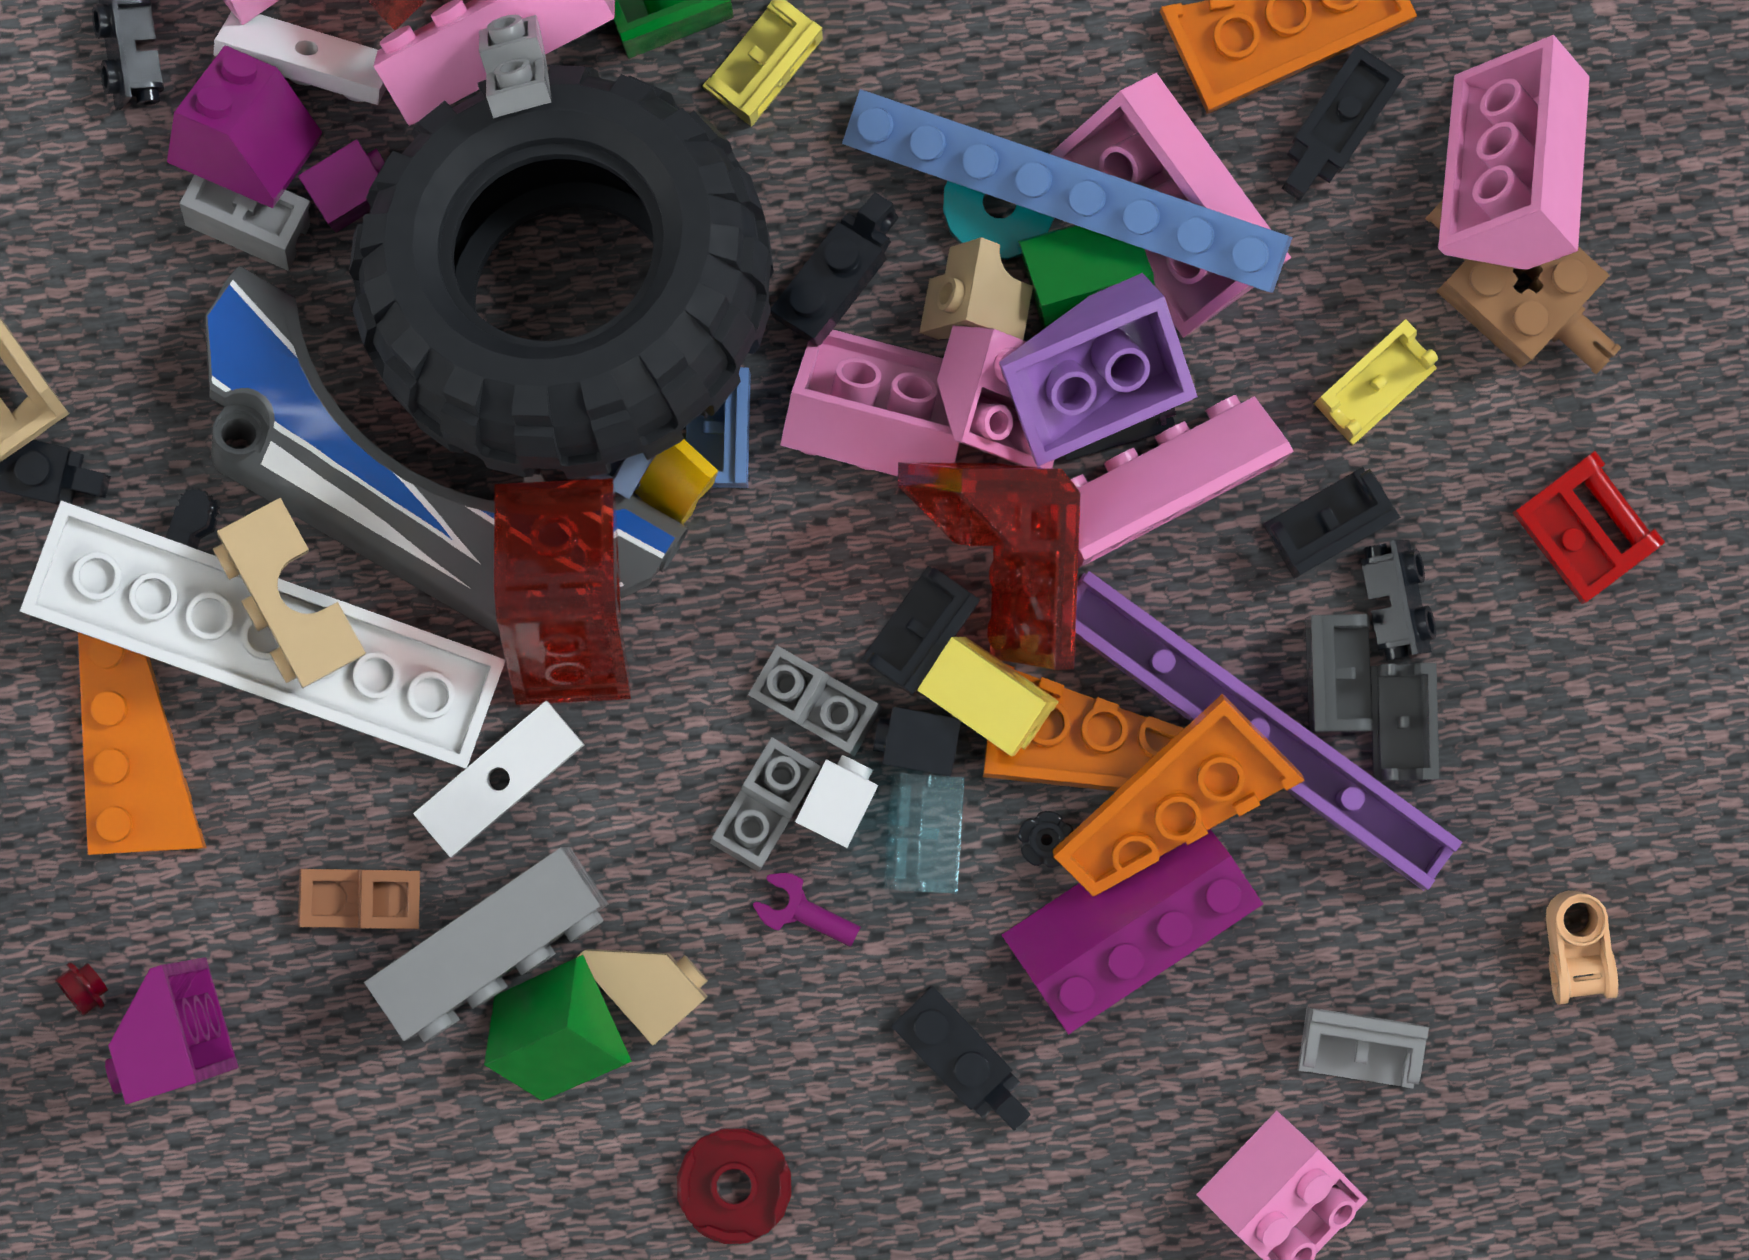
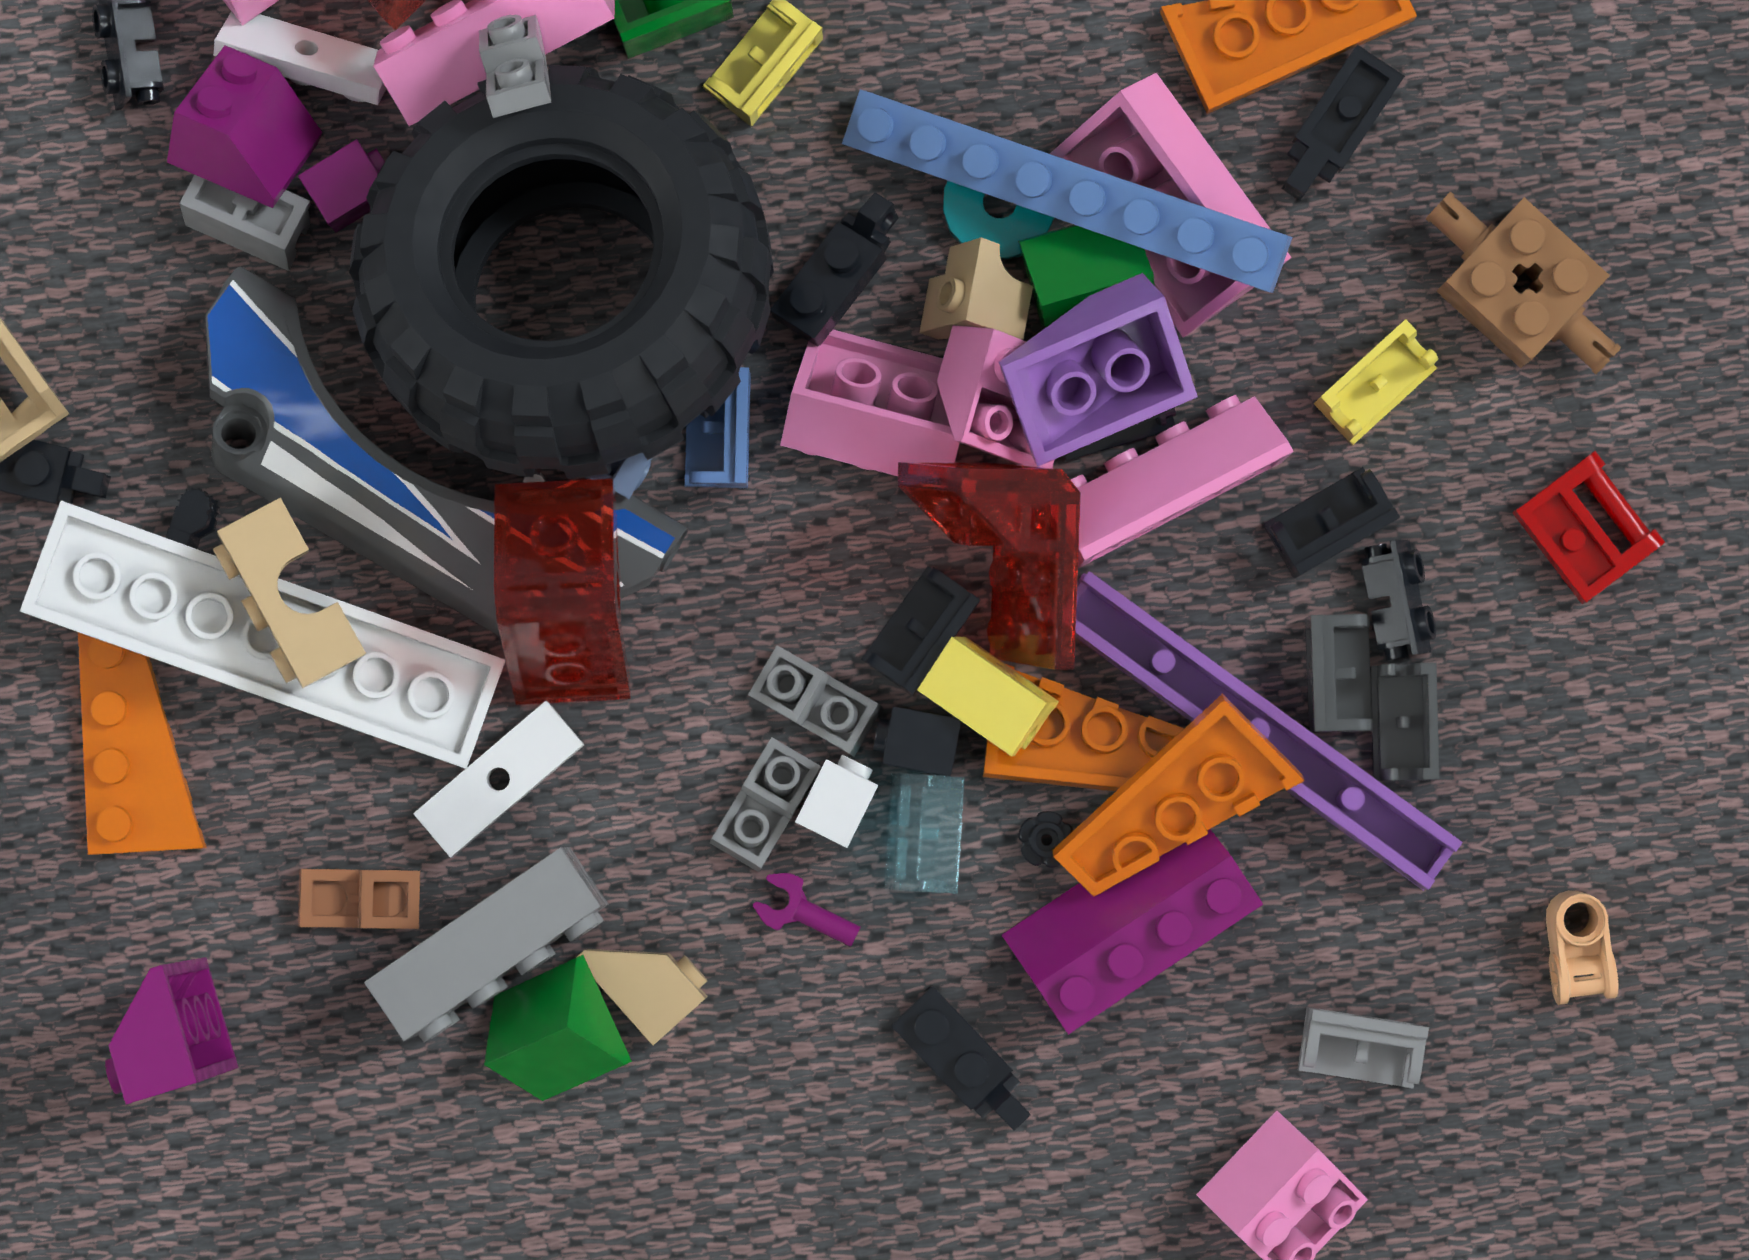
(82, 987): dark red plate -> none
(677, 481): yellow slope -> none
(728, 1220): dark red tile -> none
(1516, 158): bright pink slope -> none

